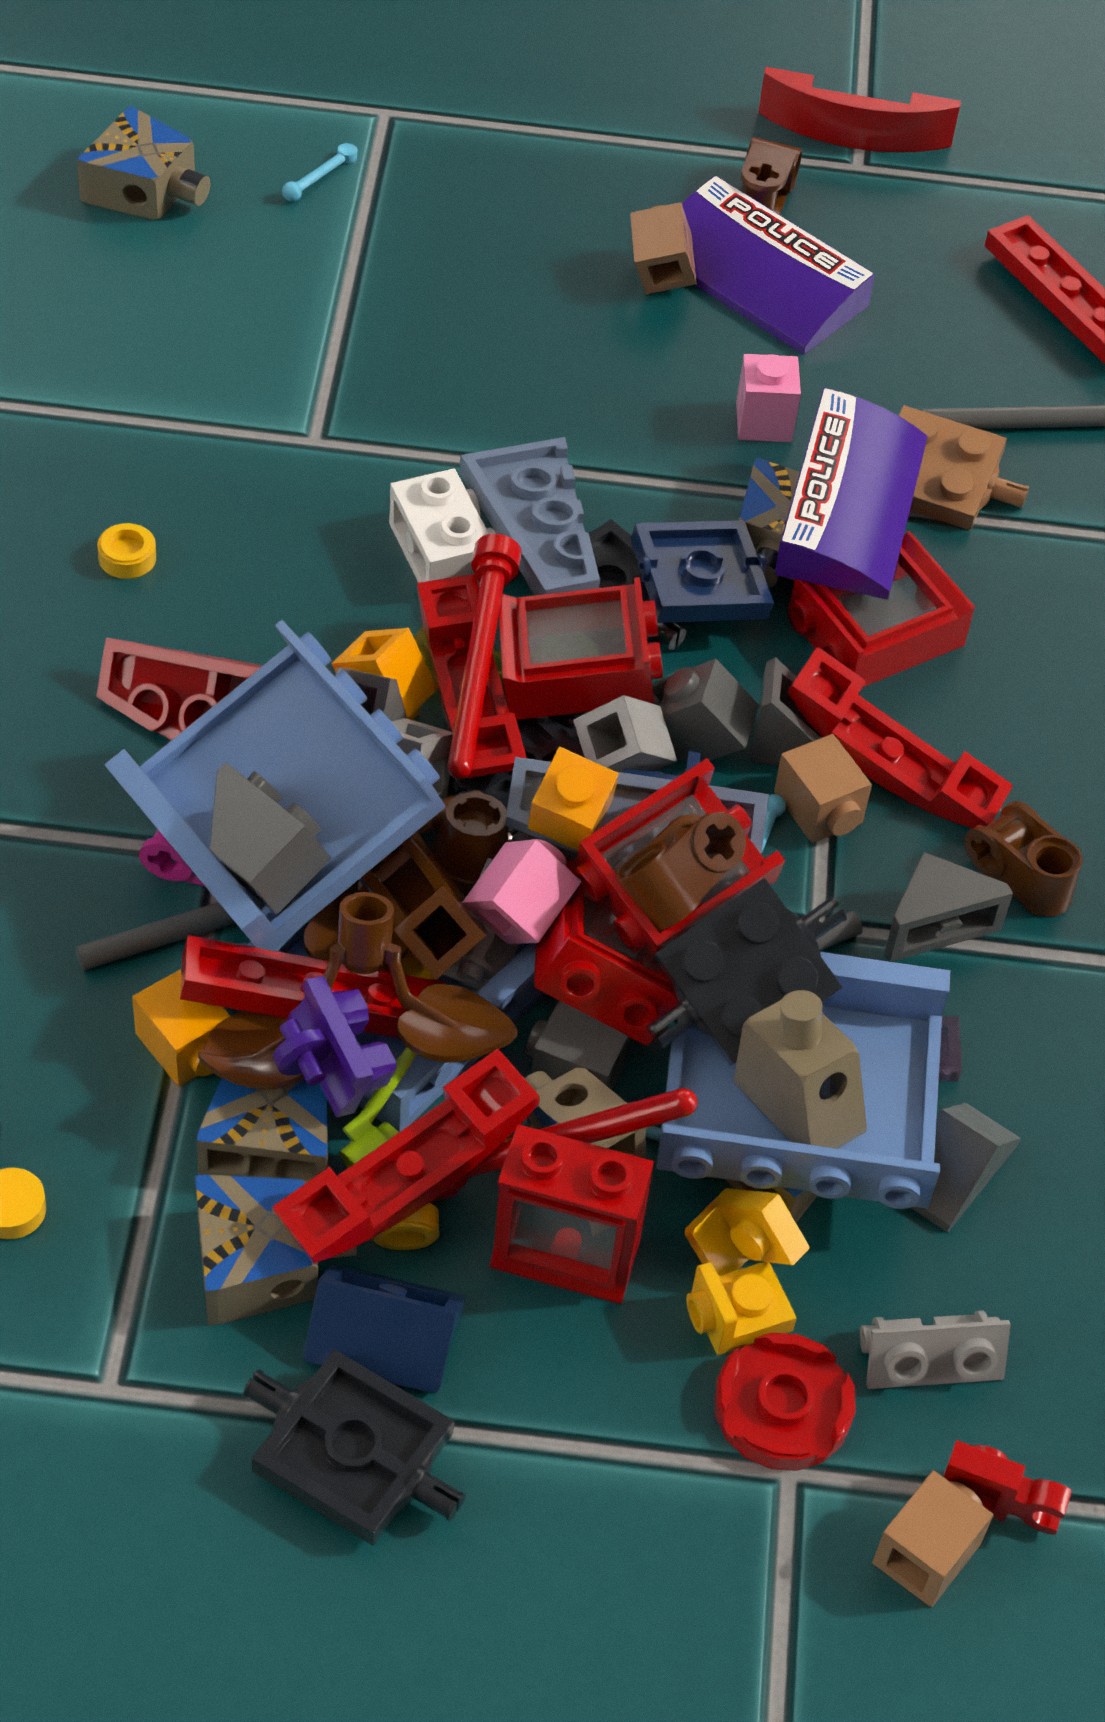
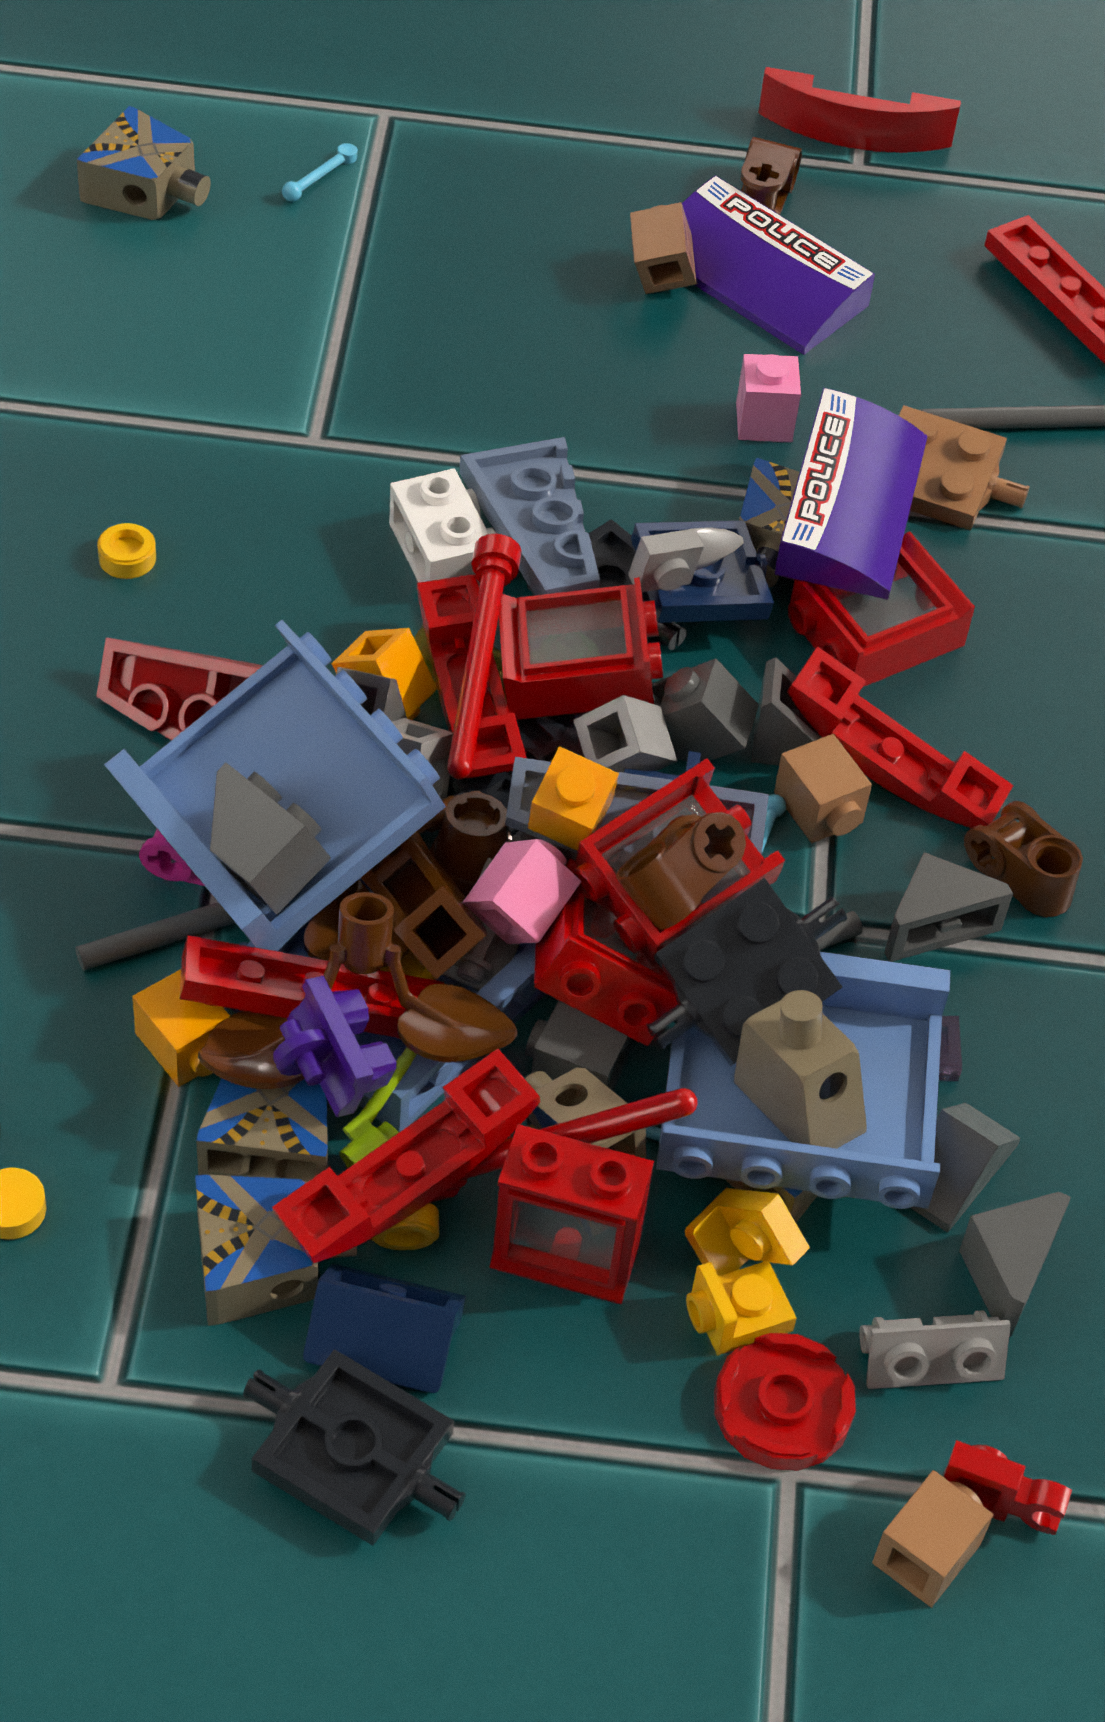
(672, 558): none -> light grey plate
(1008, 1250): none -> dark grey slope

